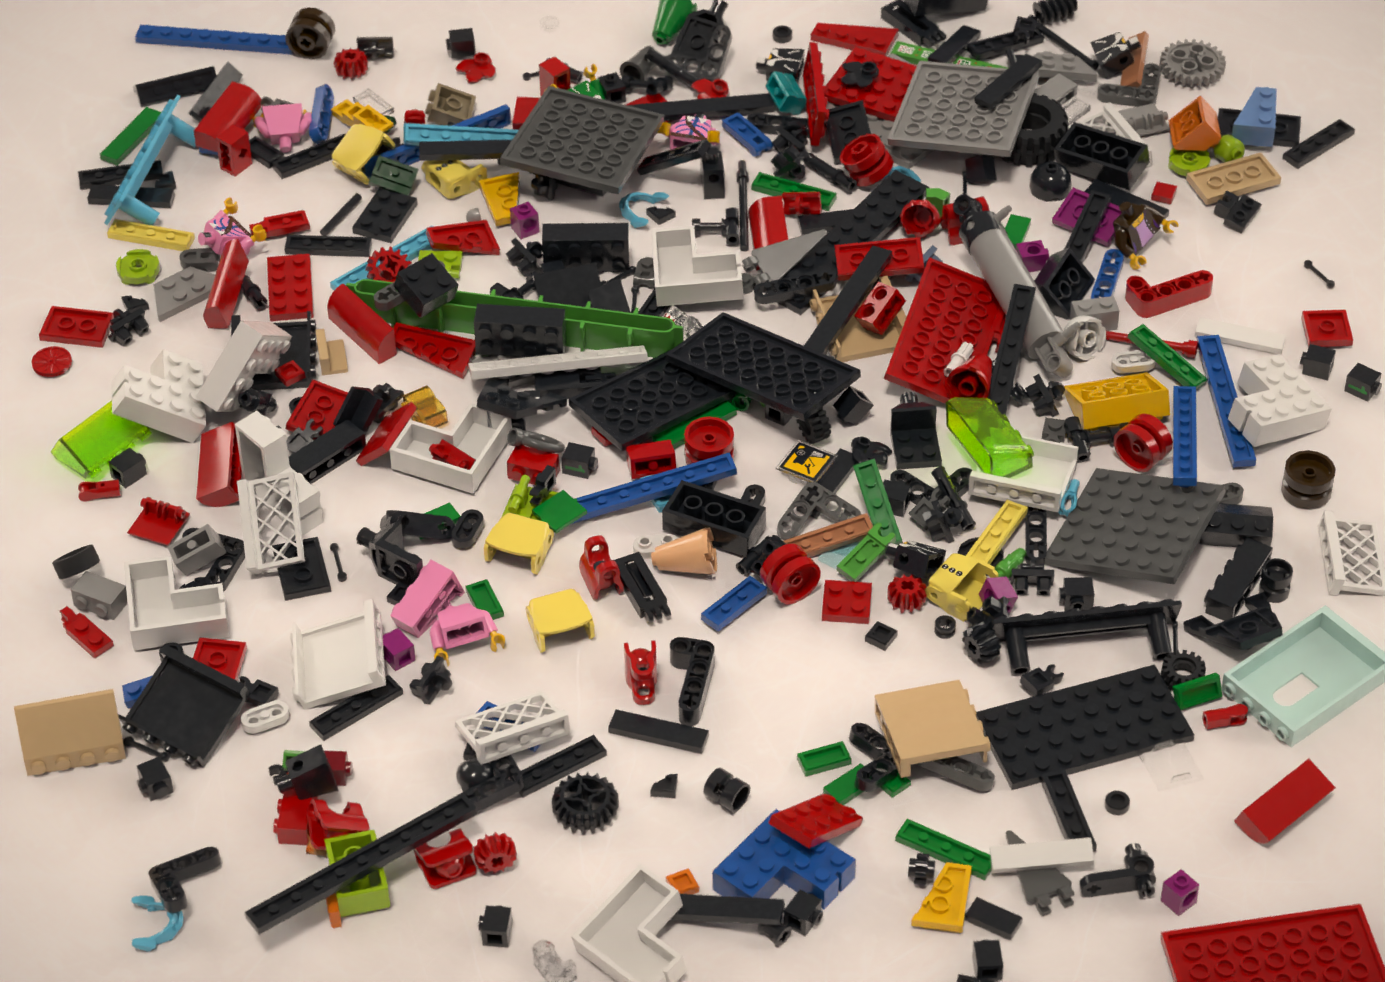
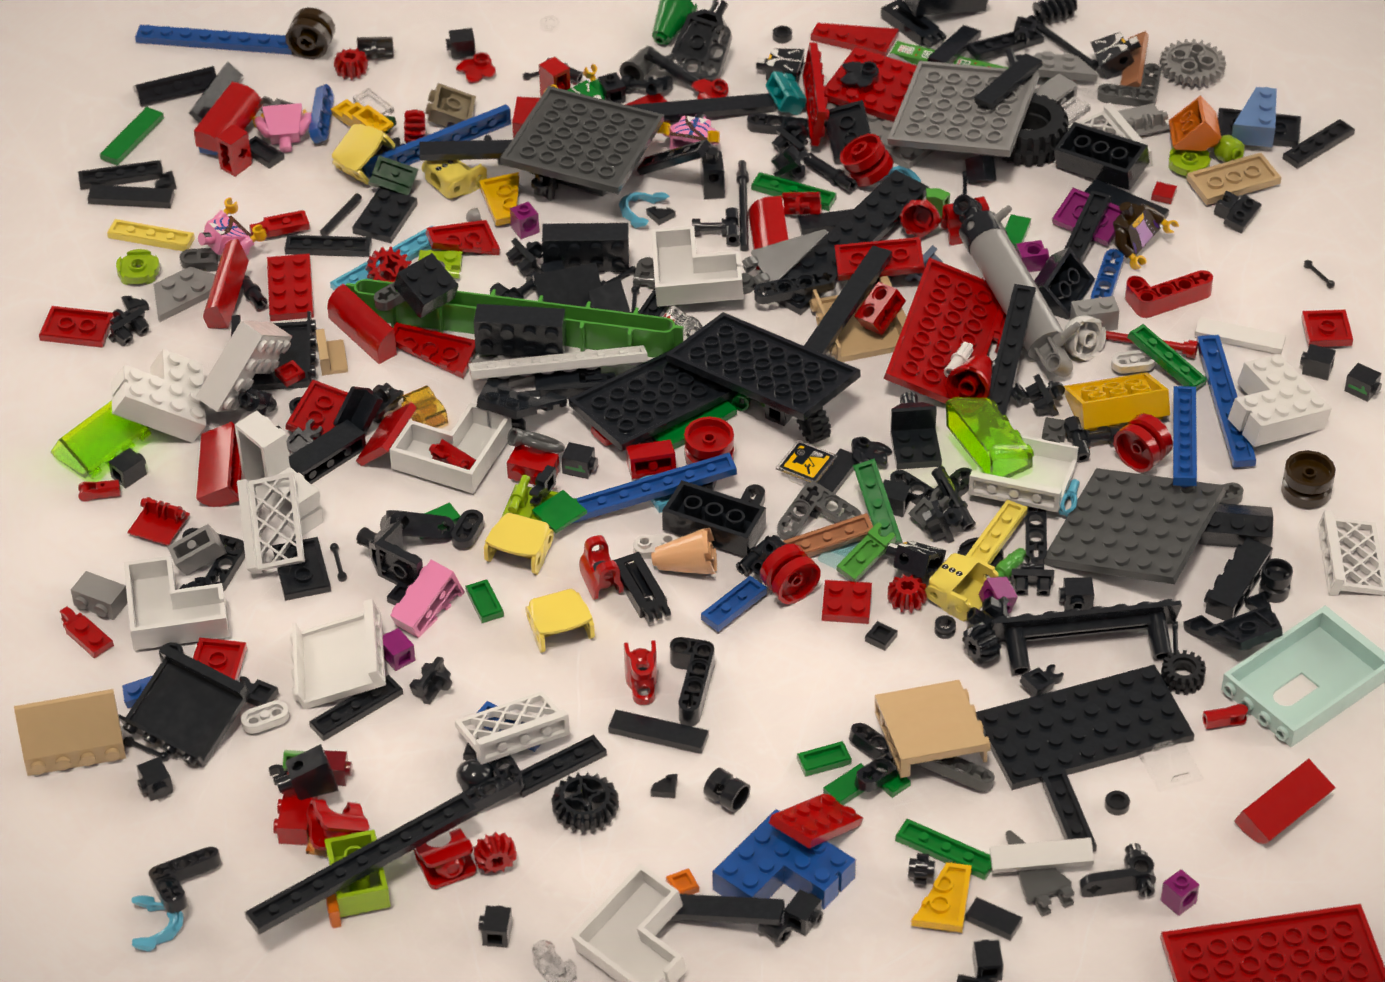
(51, 361): red wheel -> none
(76, 561): black tyre -> none
(125, 196): medium azure piece -> none
(306, 158): black tile -> none
(423, 132): medium azure tile -> none
(461, 626): bright pink torso -> none
(747, 134): blue plate -> none
(852, 405): black brick -> none
(1050, 181): black cylinder -> none
(1198, 691): green tile -> none

